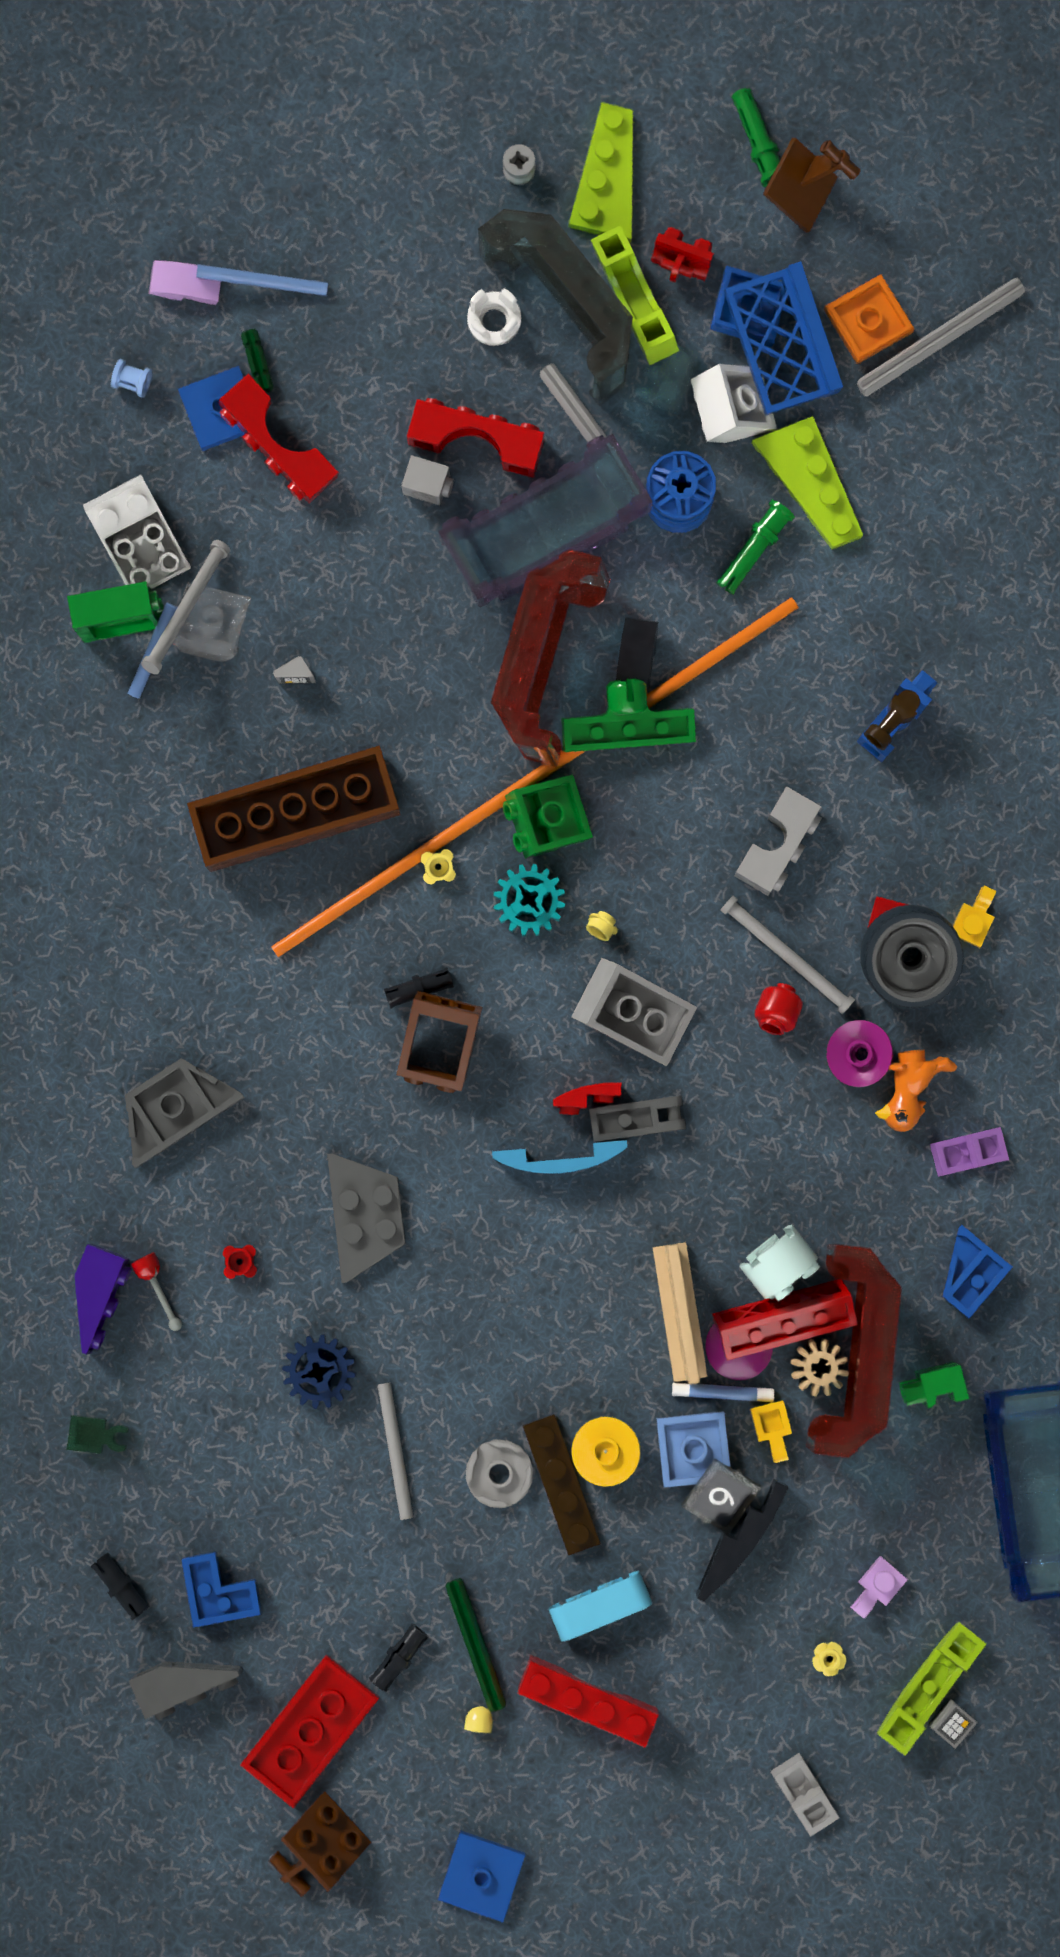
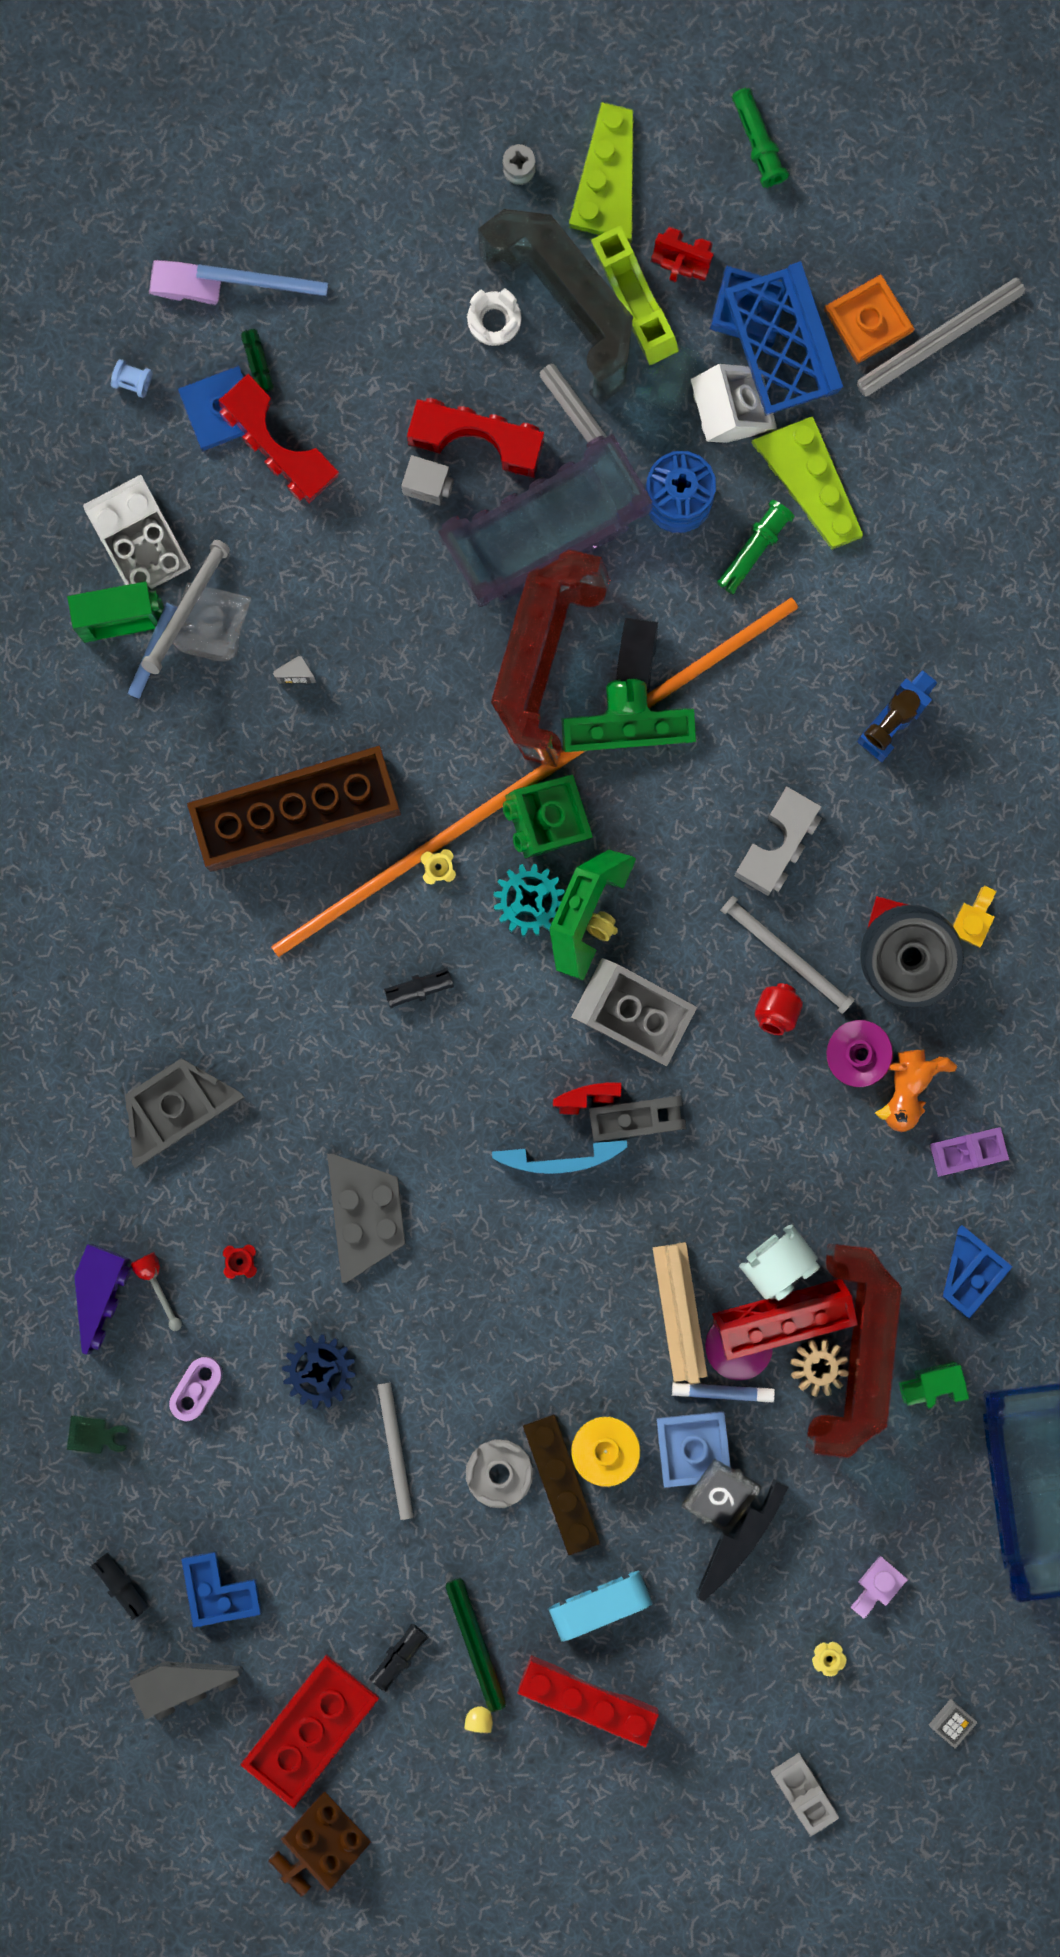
(195, 1387): none -> lavender plate
(447, 1010): reddish brown window -> none
(481, 1876): blue plate -> none
(577, 906): none -> green slope
(771, 1424): yellow plate -> none
(806, 180): reddish brown plate -> none
(929, 1686): lime slope -> none

